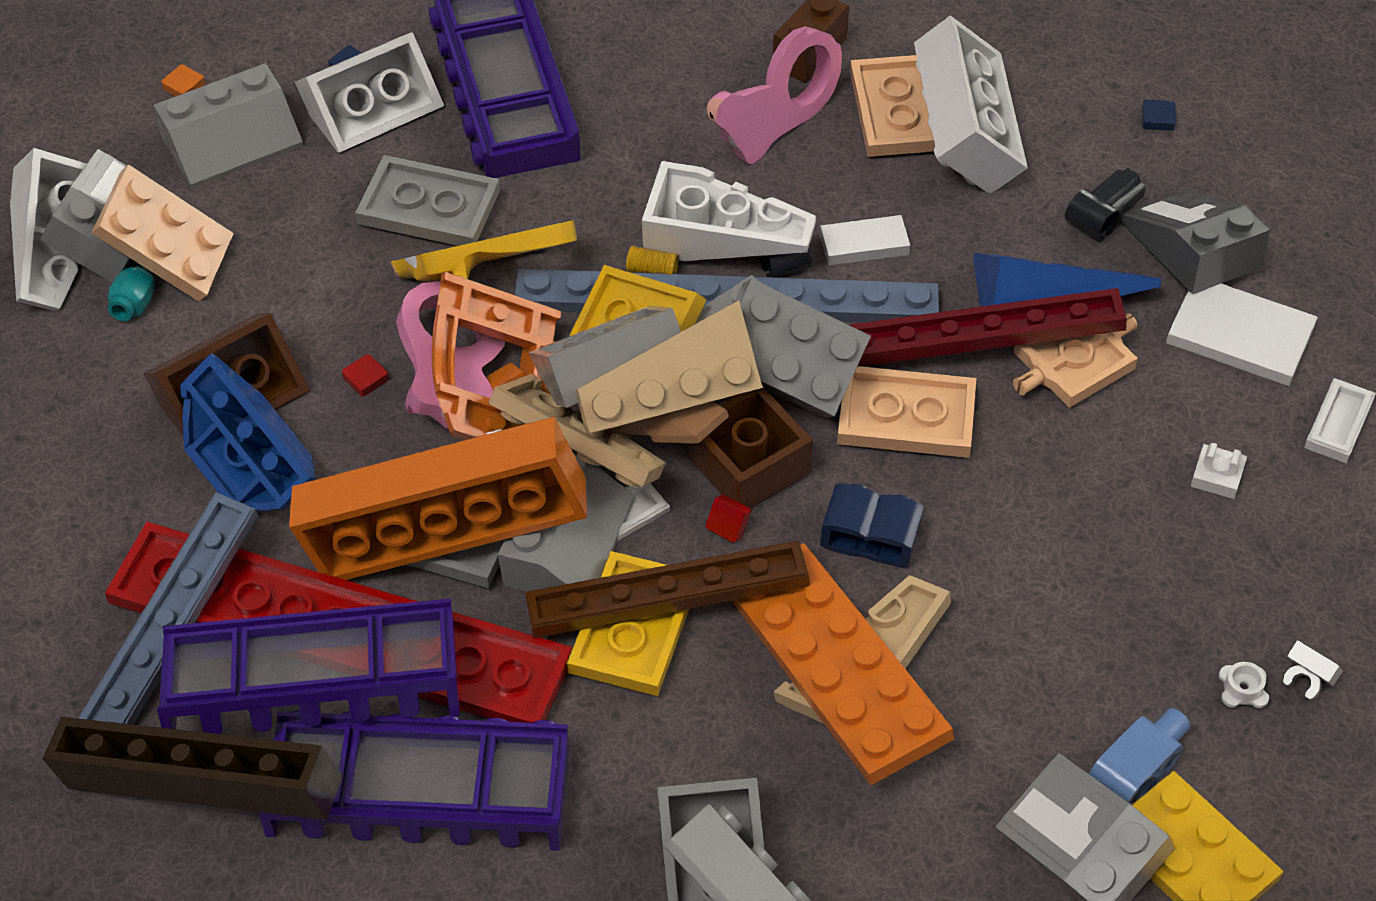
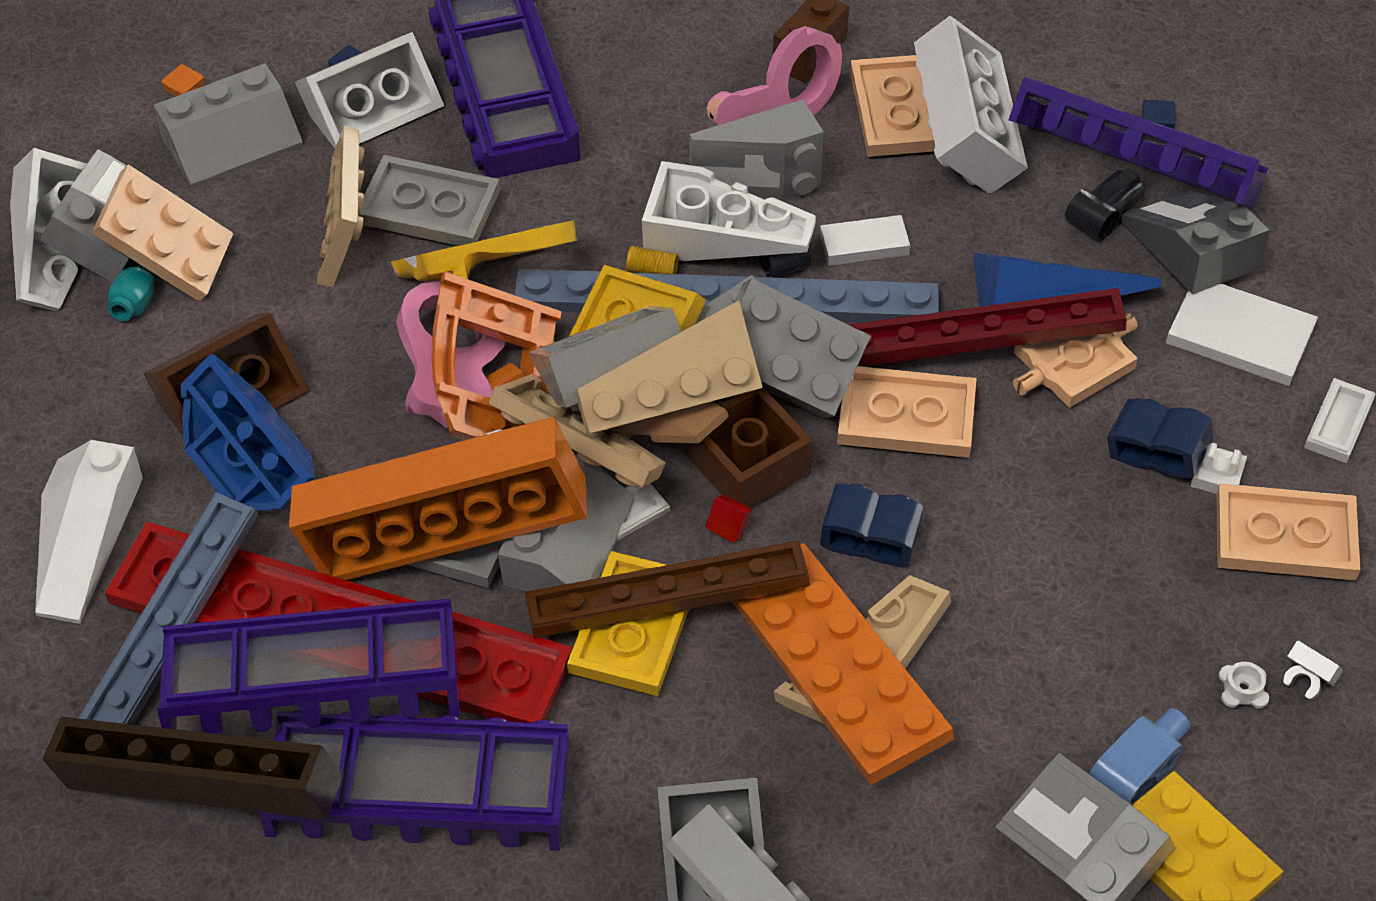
(80, 524): none -> white wedge
(343, 205): none -> tan wing
(365, 375): red piece -> none
(768, 152): none -> light grey slope
(1139, 141): none -> dark purple window
(1160, 437): none -> dark blue brick
(1287, 532): none -> light nougat plate

